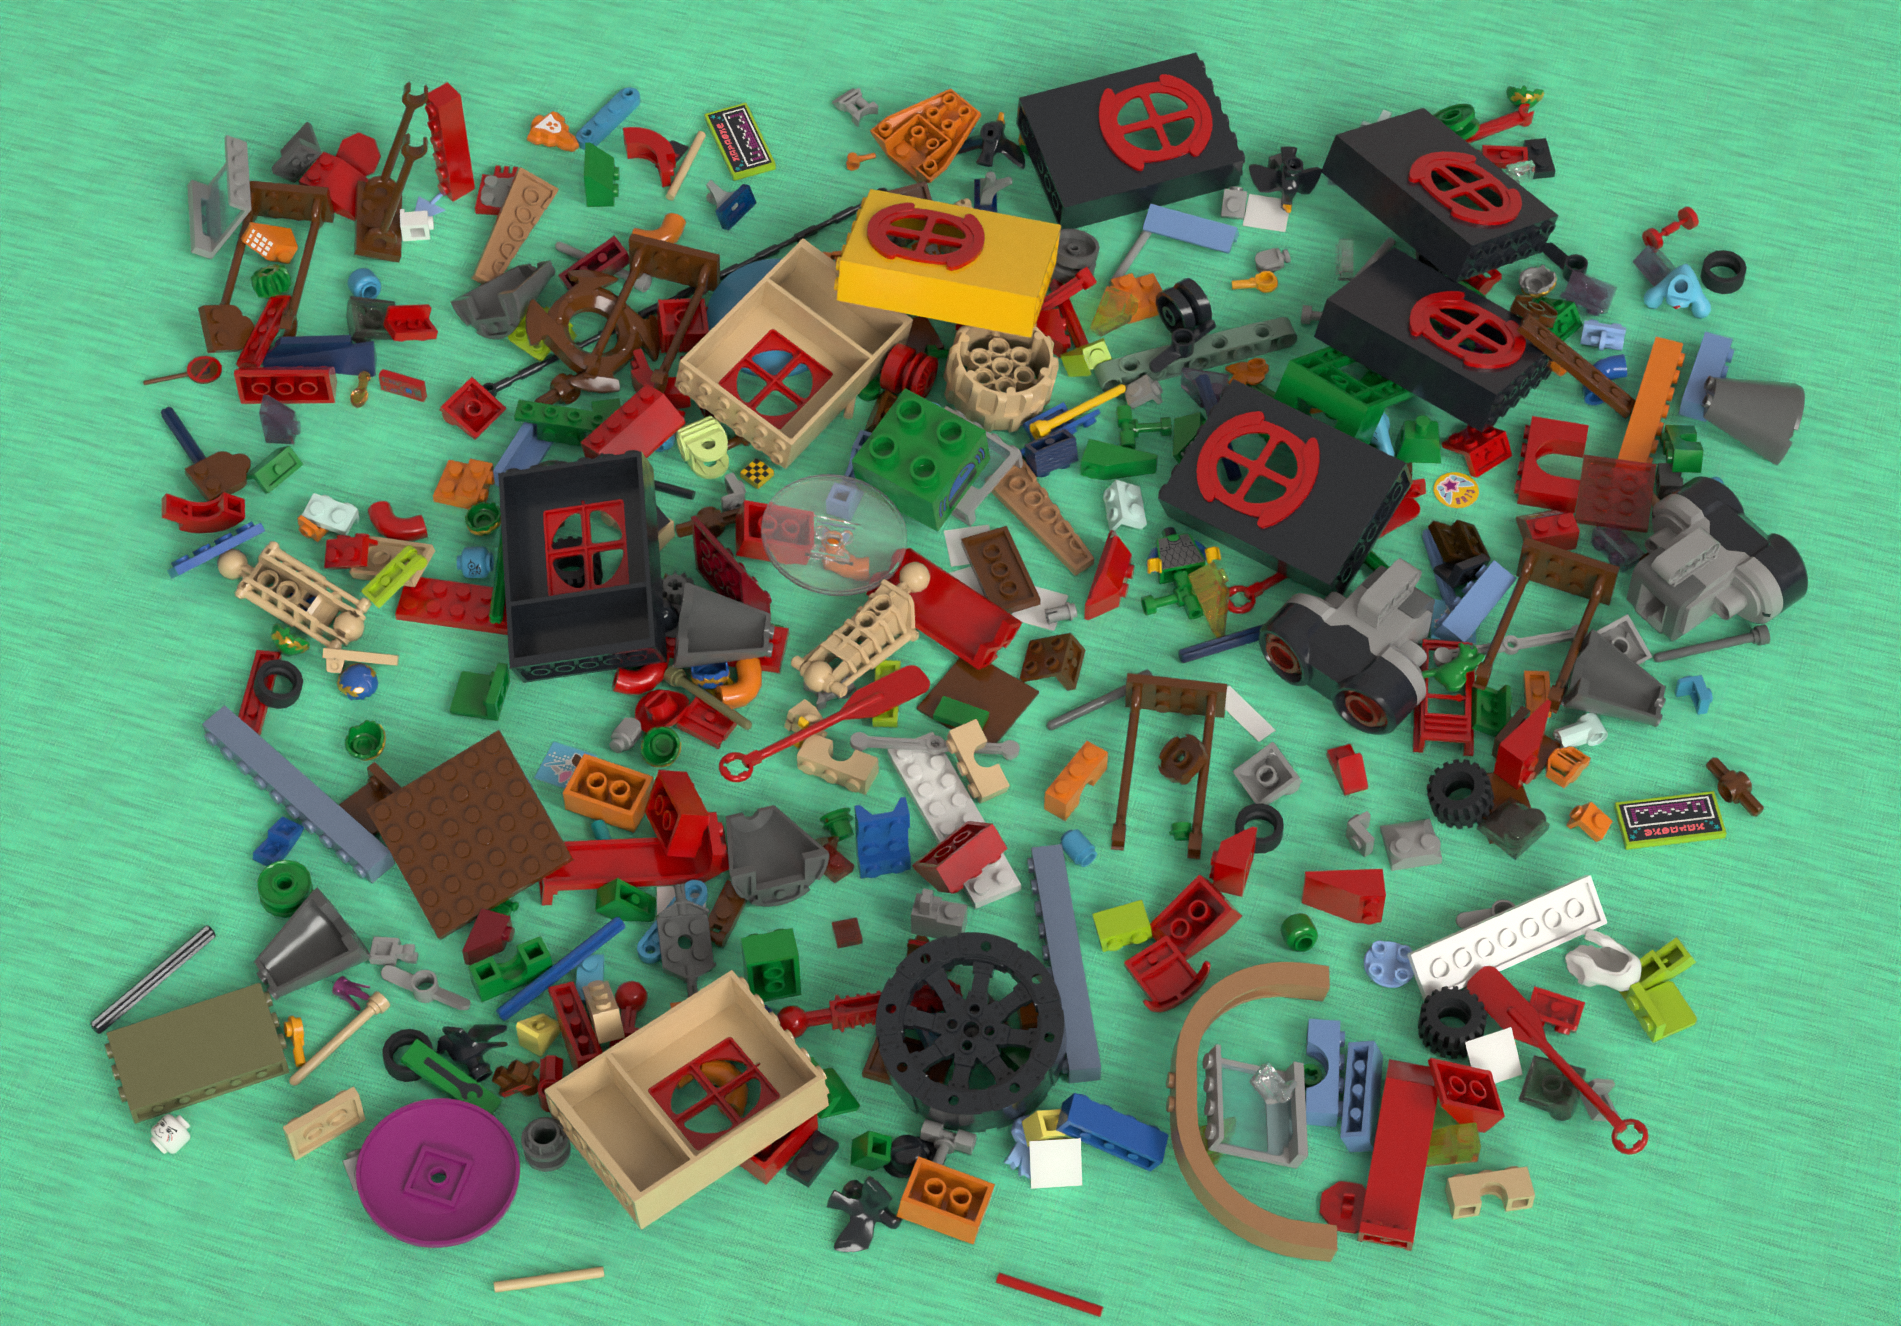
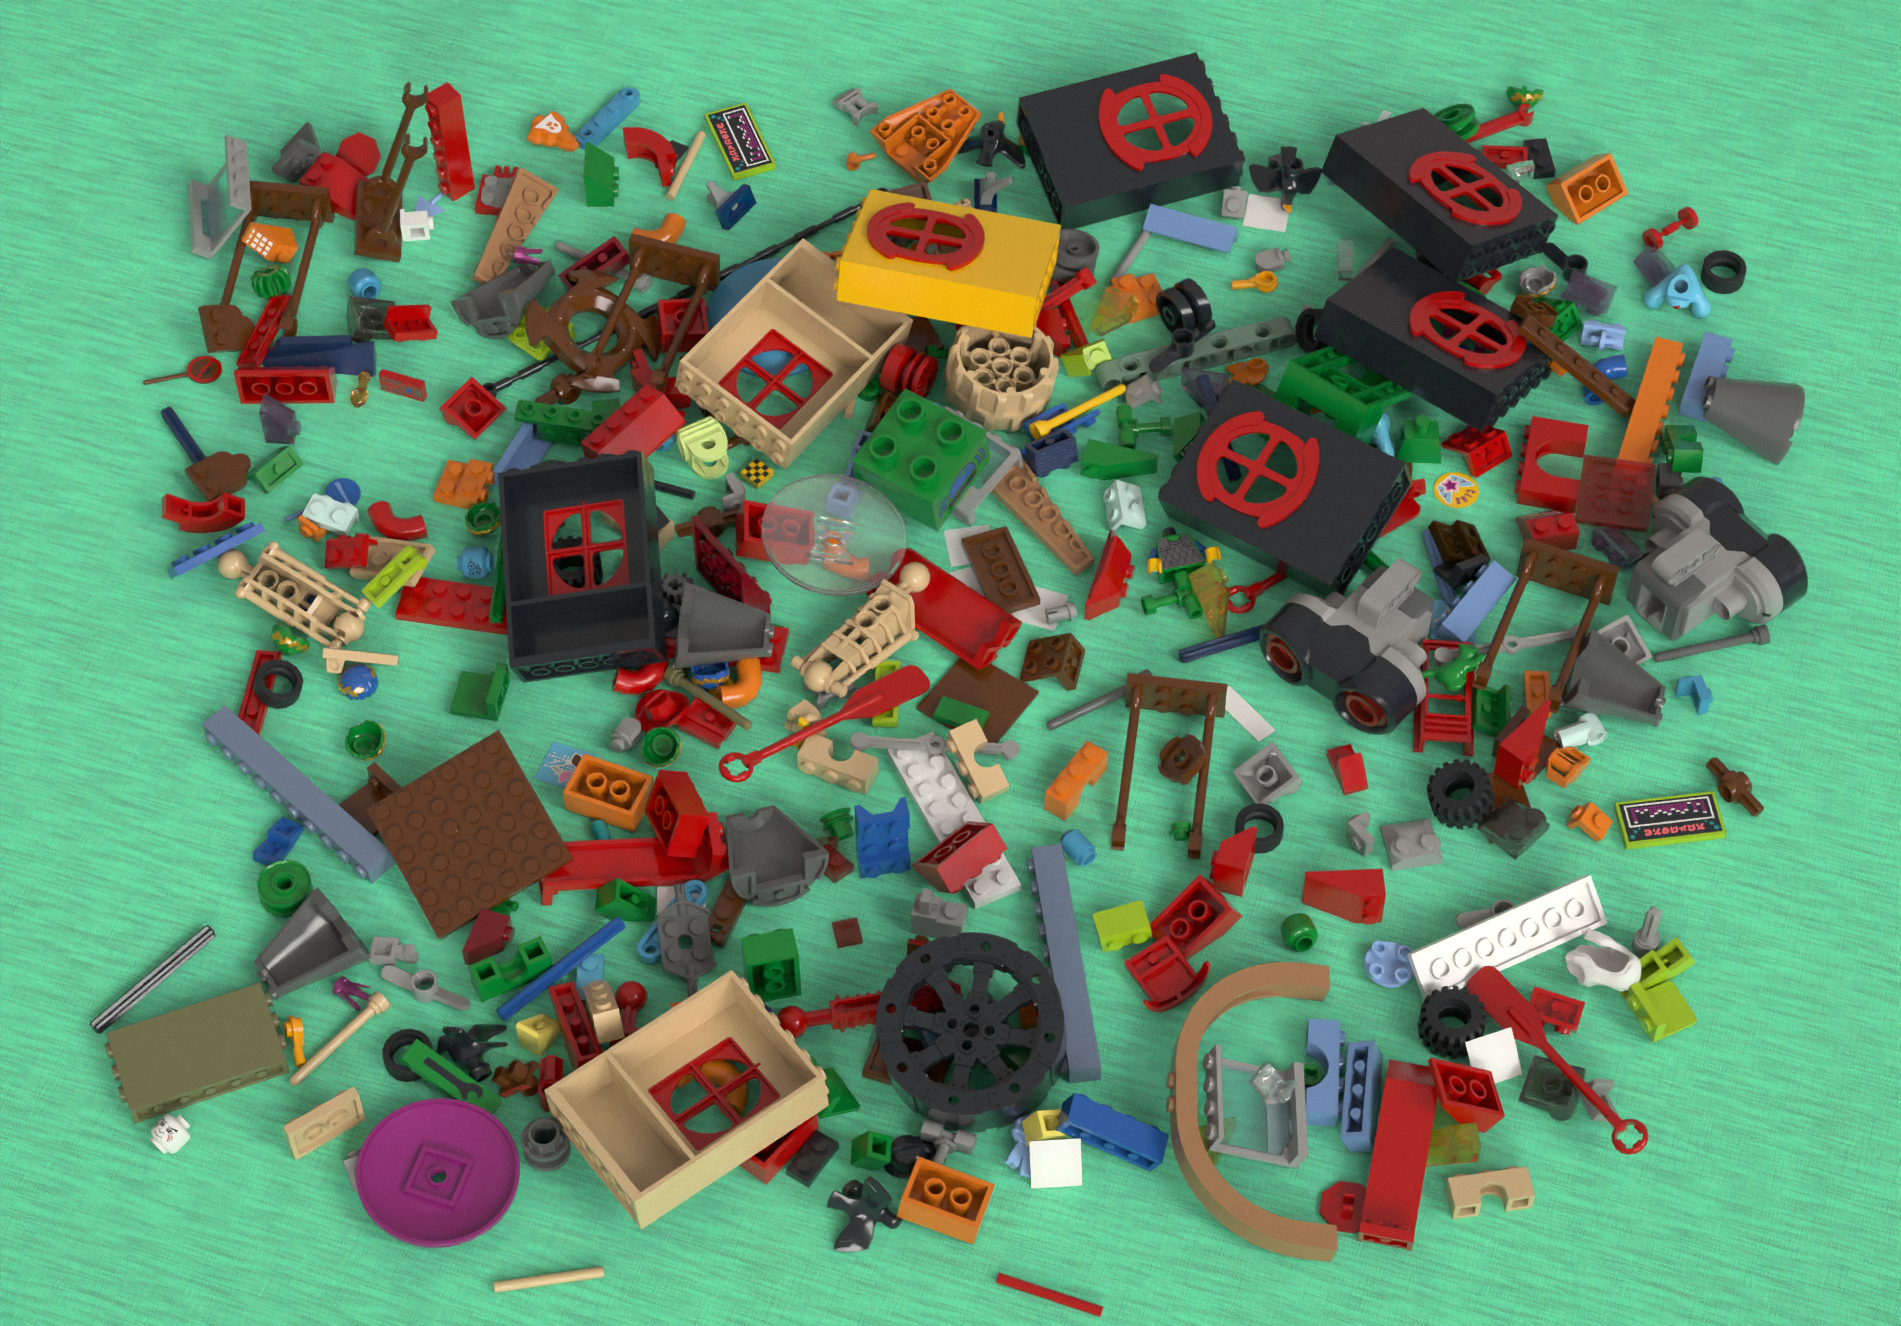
(340, 490): none -> blue piece
(521, 258): none -> flat silver piece
(1304, 330): none -> black tyre
(1587, 188): none -> orange slope
(1647, 937): none -> light grey piece

